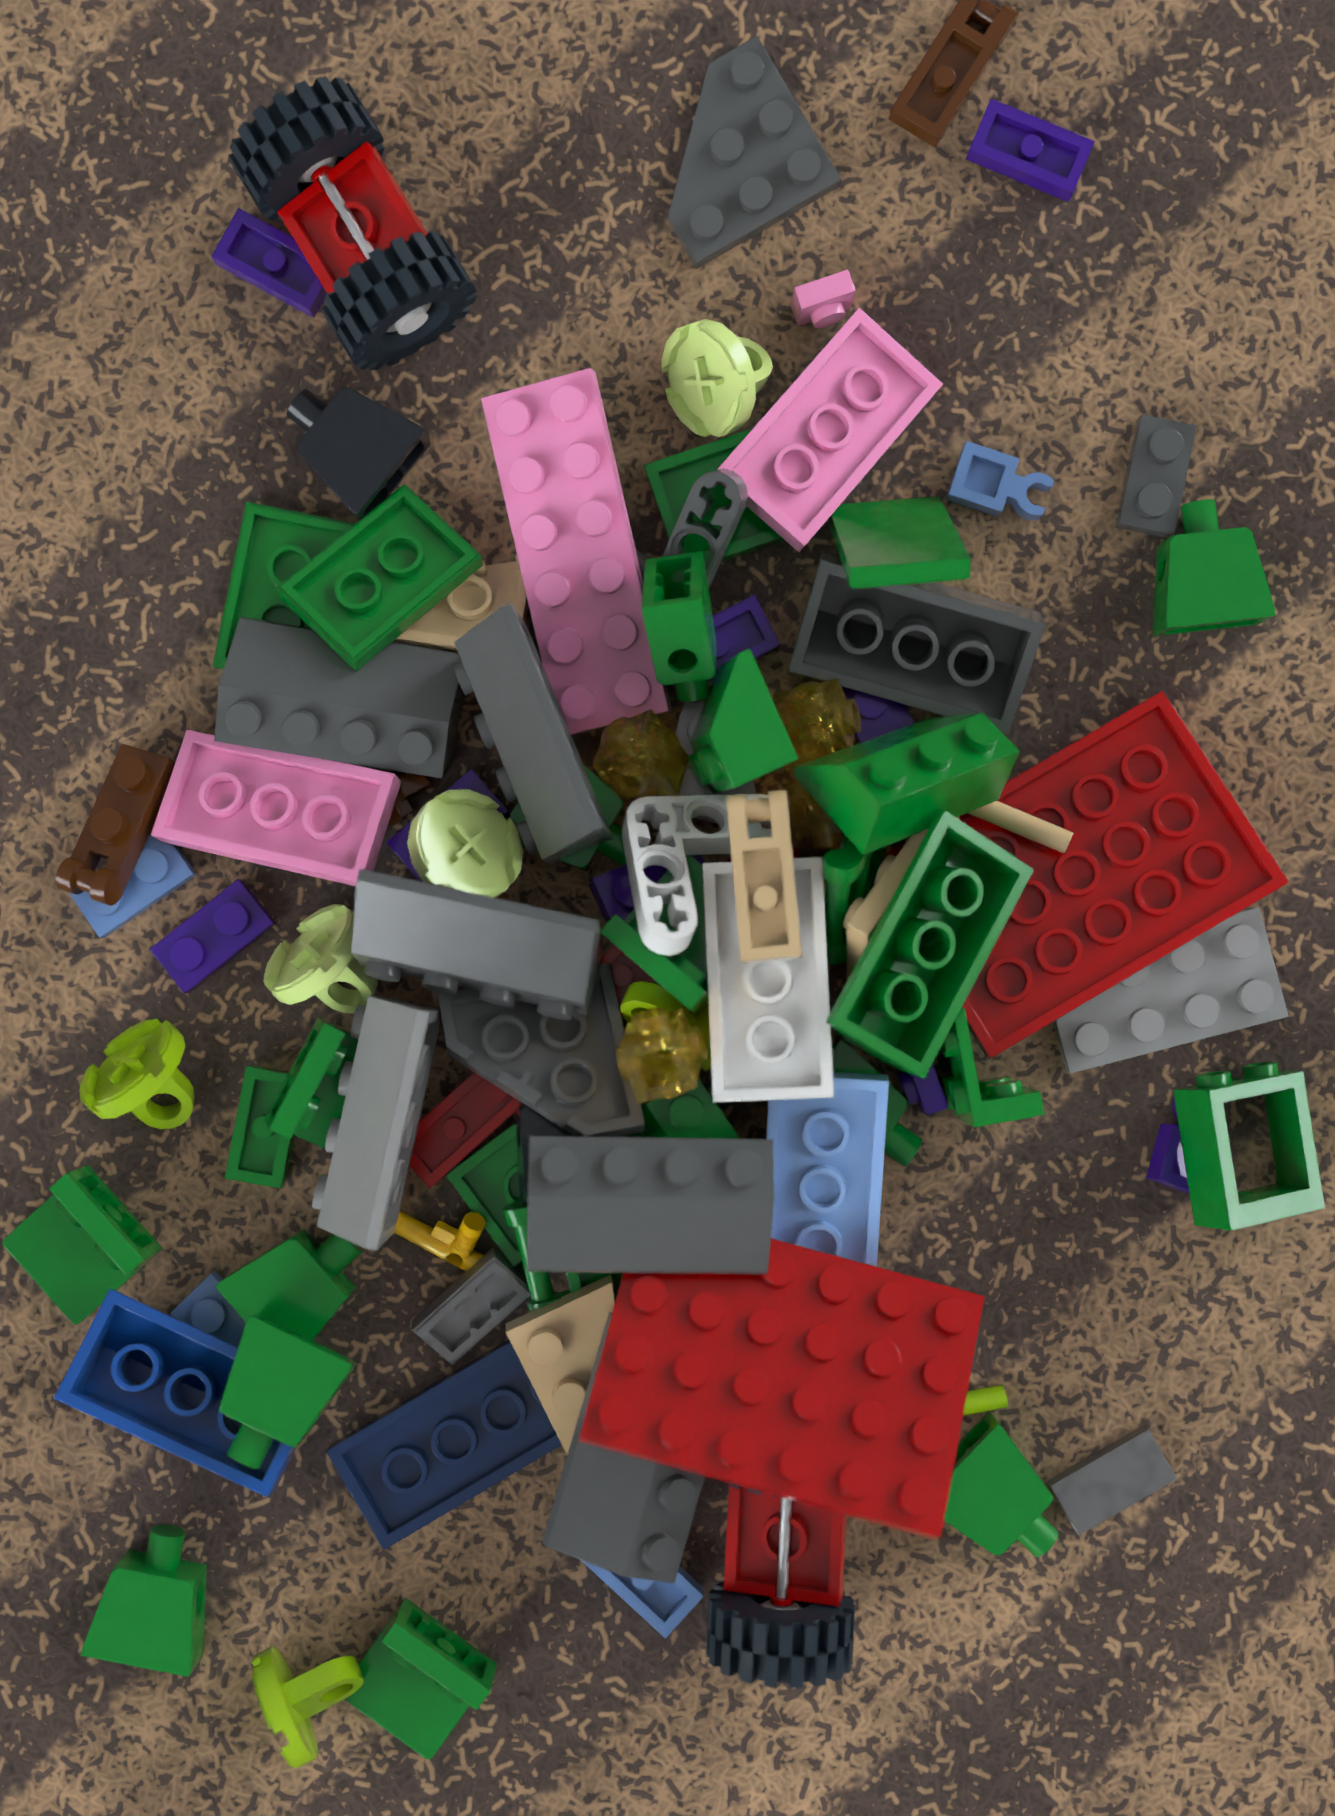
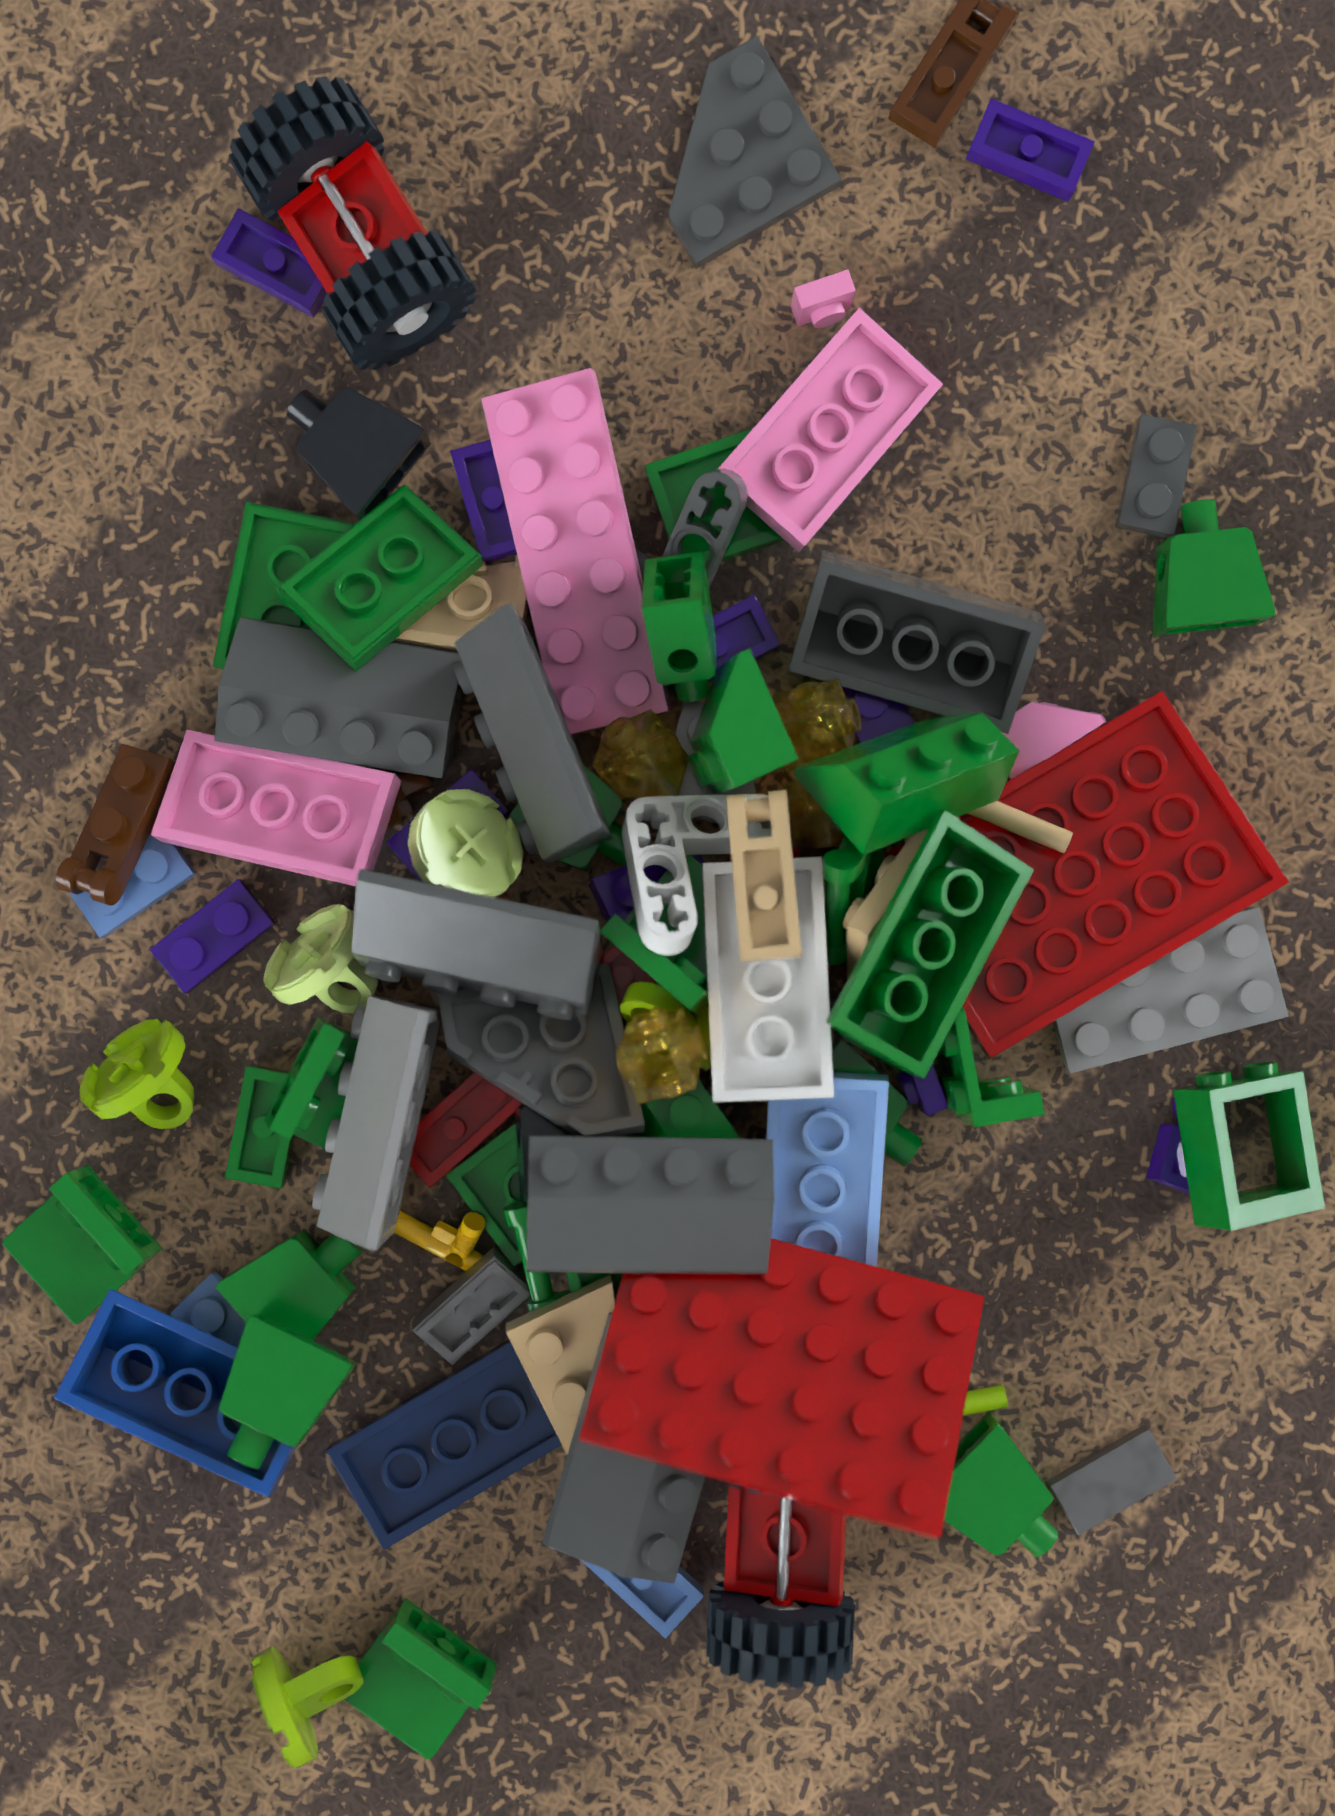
(152, 1608): green torso -> none
(484, 500): none -> dark purple plate
(713, 377): yellowish green tile -> none
(898, 543): green tile -> none
(988, 480): medium blue plate -> none
(1046, 729): none -> bright pink slope

